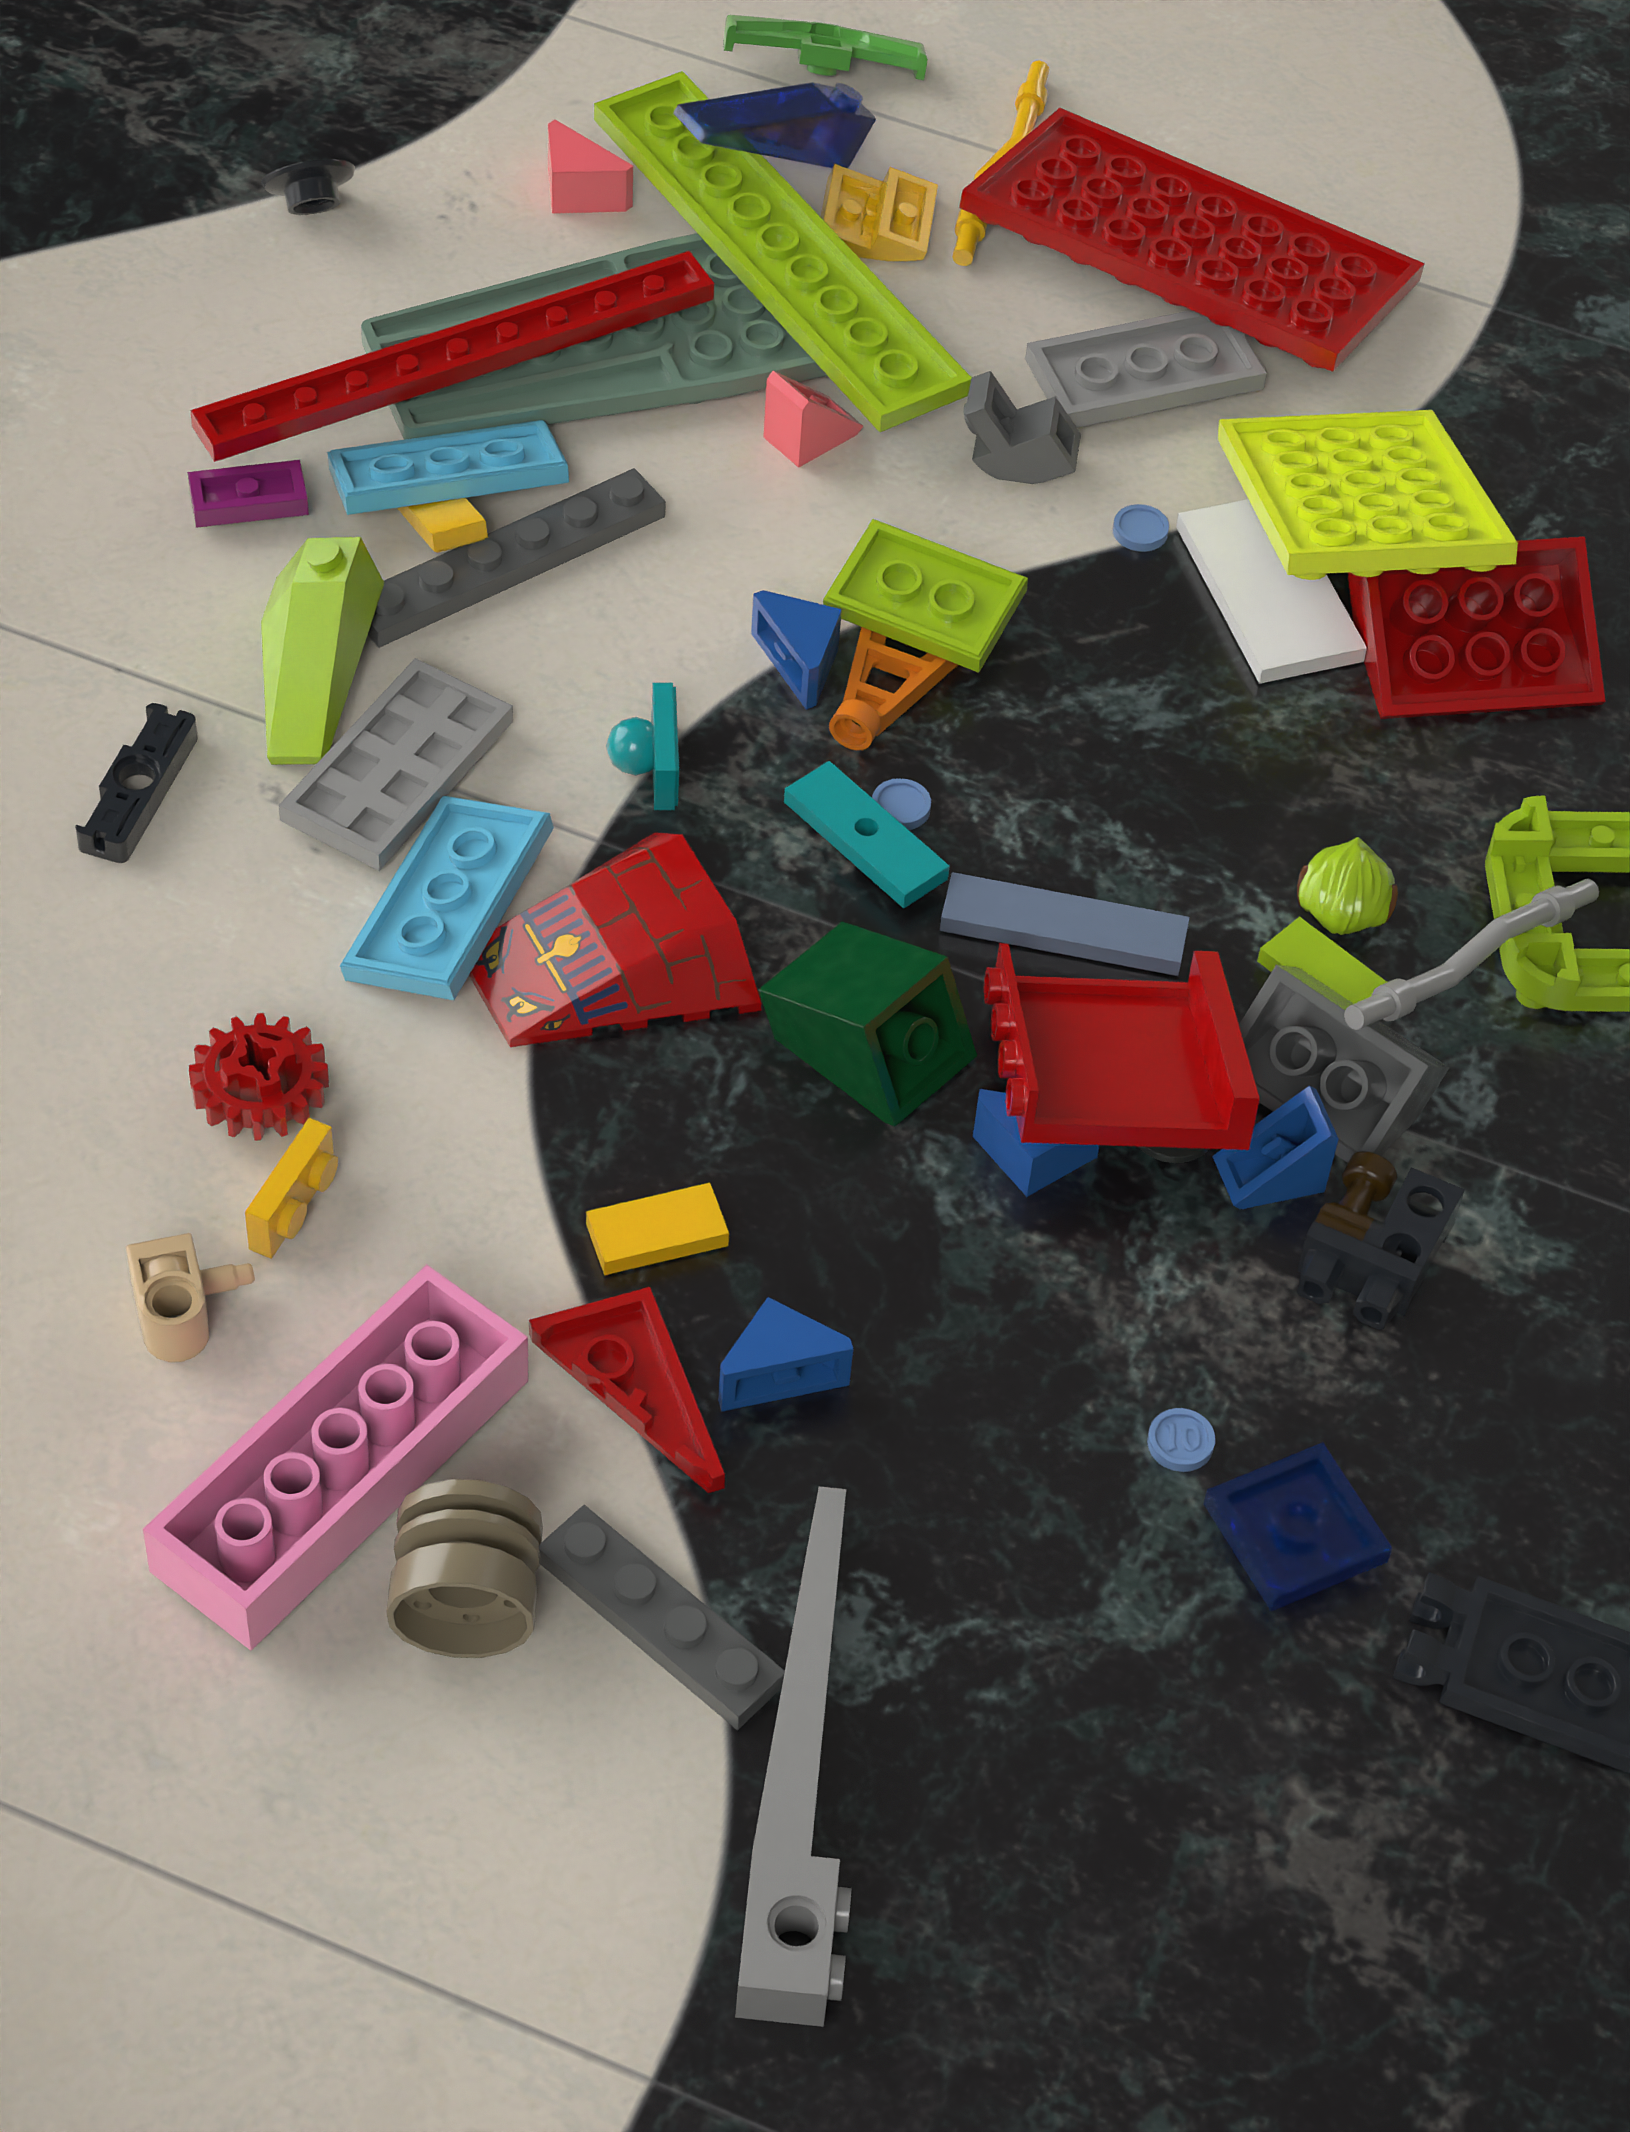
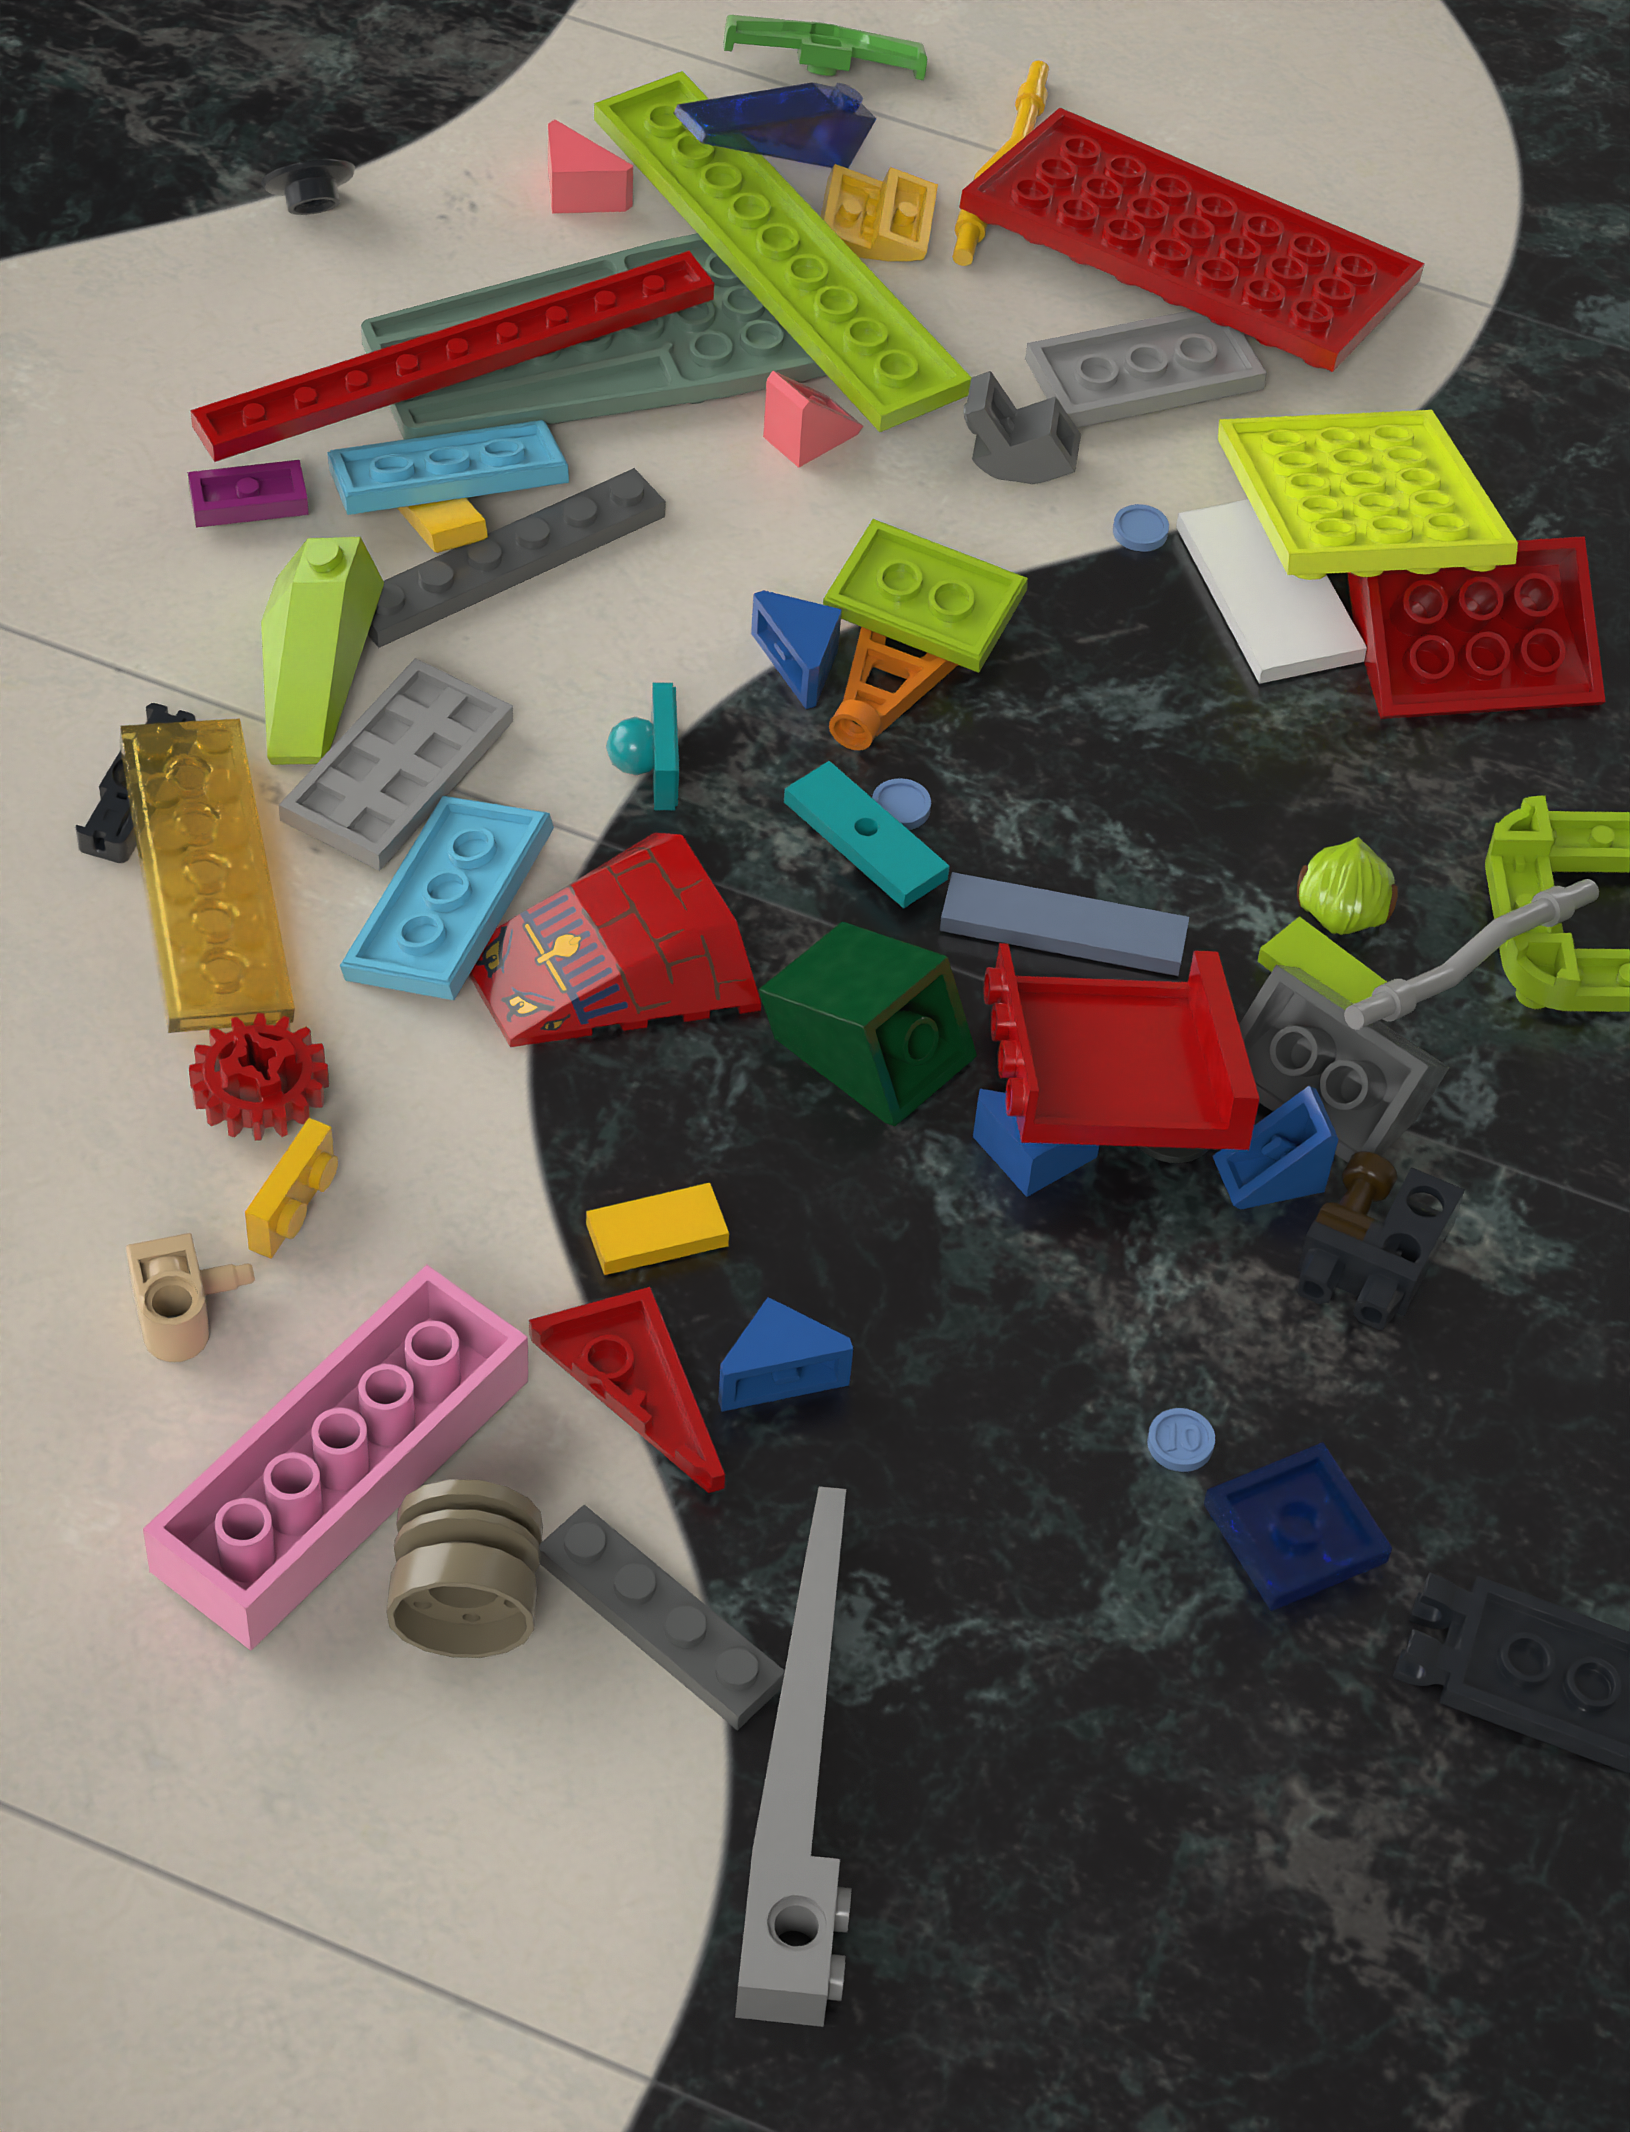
(205, 874): none -> clear yellow plate

